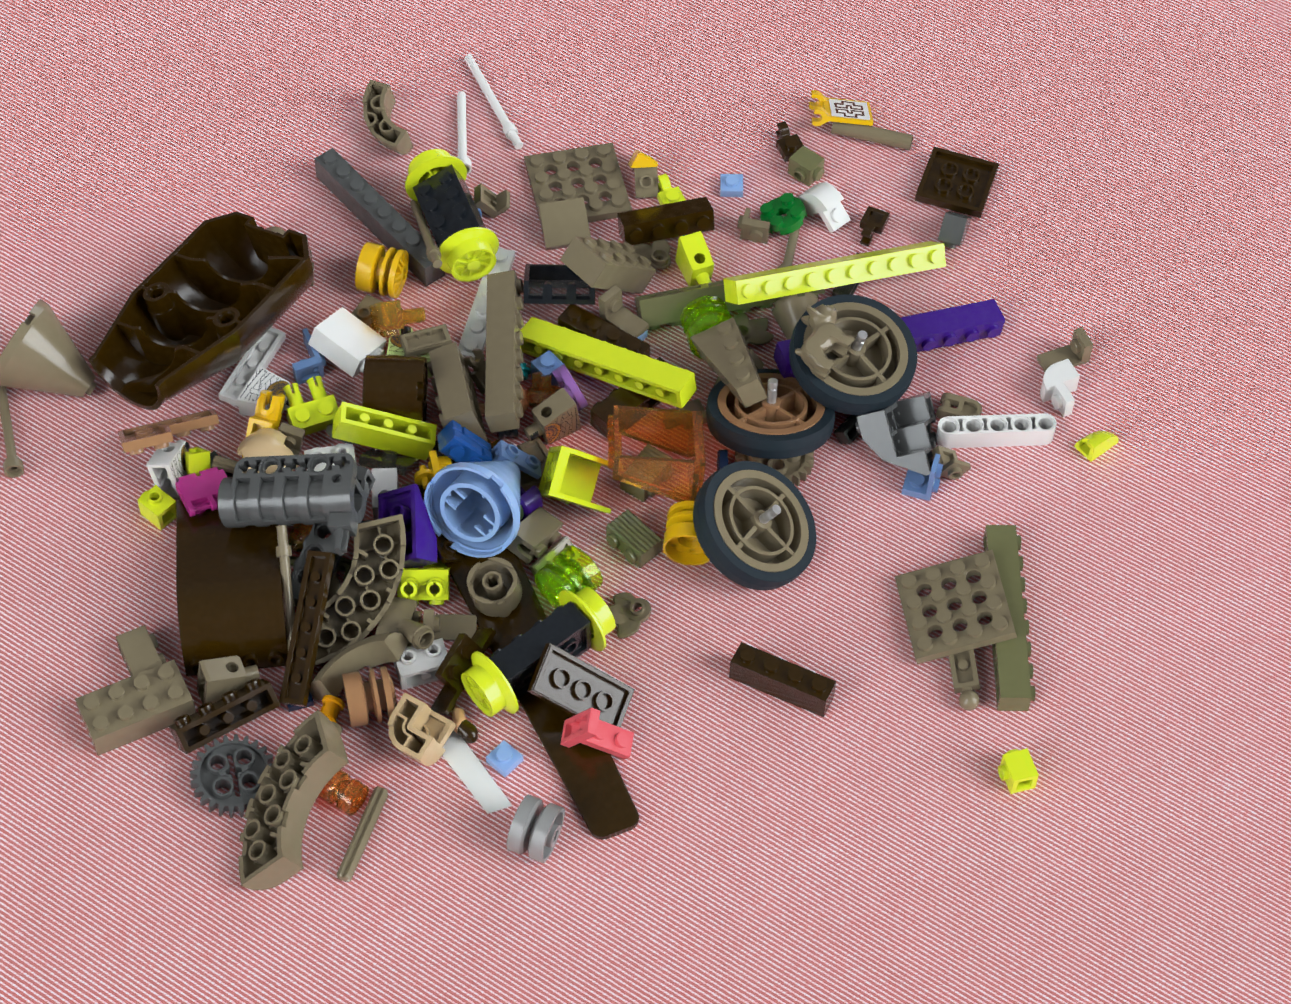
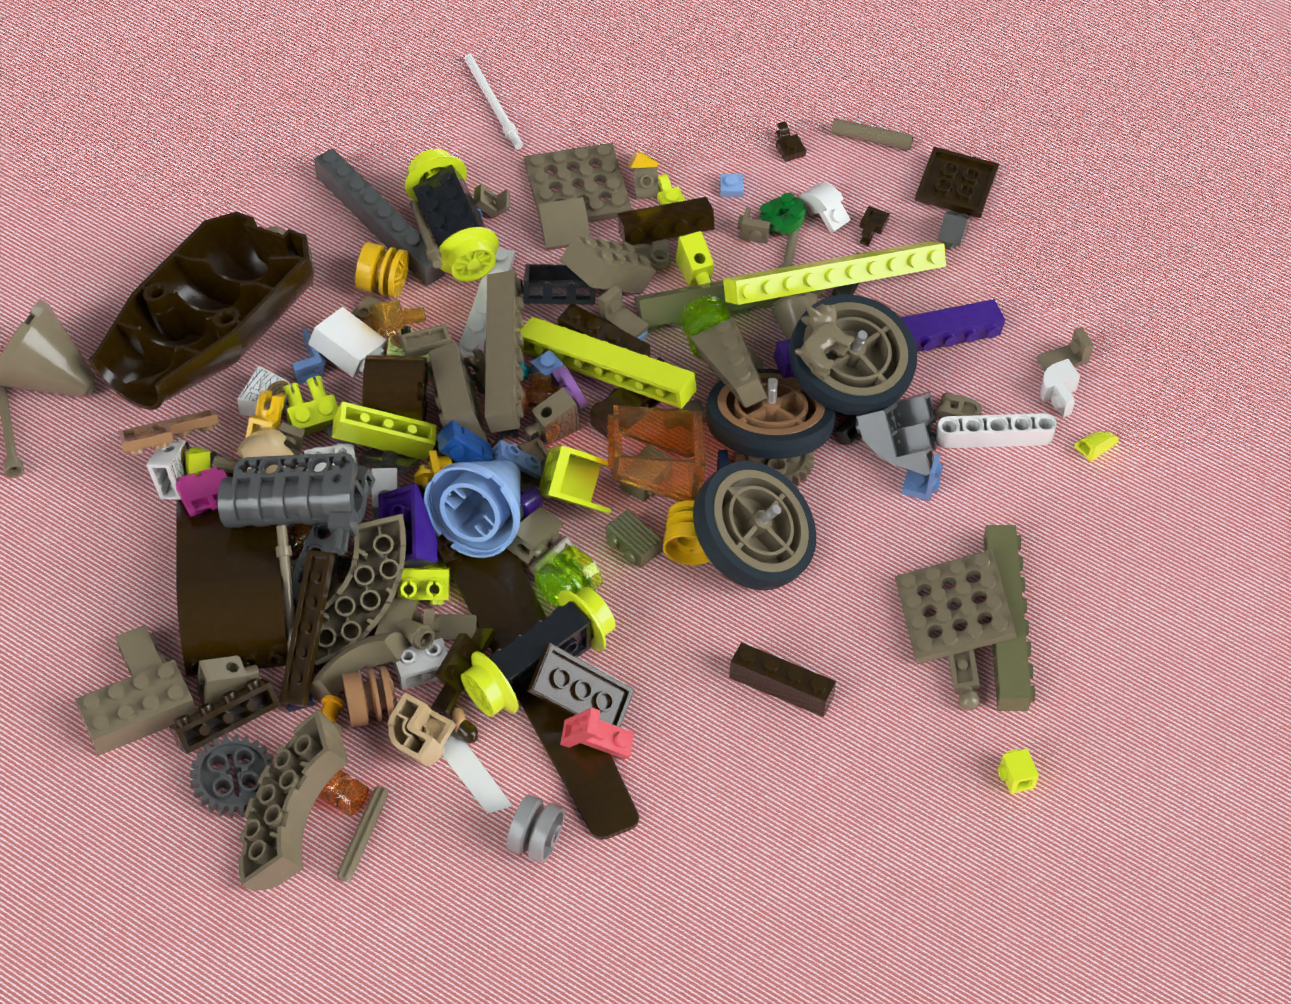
(157, 507): neon yellow brick -> none
(258, 355): white plate -> none
(377, 110): dark tan brick -> none
(462, 131): white piece -> none
(494, 587): dark tan brick -> none
(504, 758): light blue plate -> none
(625, 614): dark tan plate -> none
(754, 330): dark tan plate -> none
(806, 166): olive brick -> none
(840, 110): flag -> none
(952, 466): dark tan bracket -> none

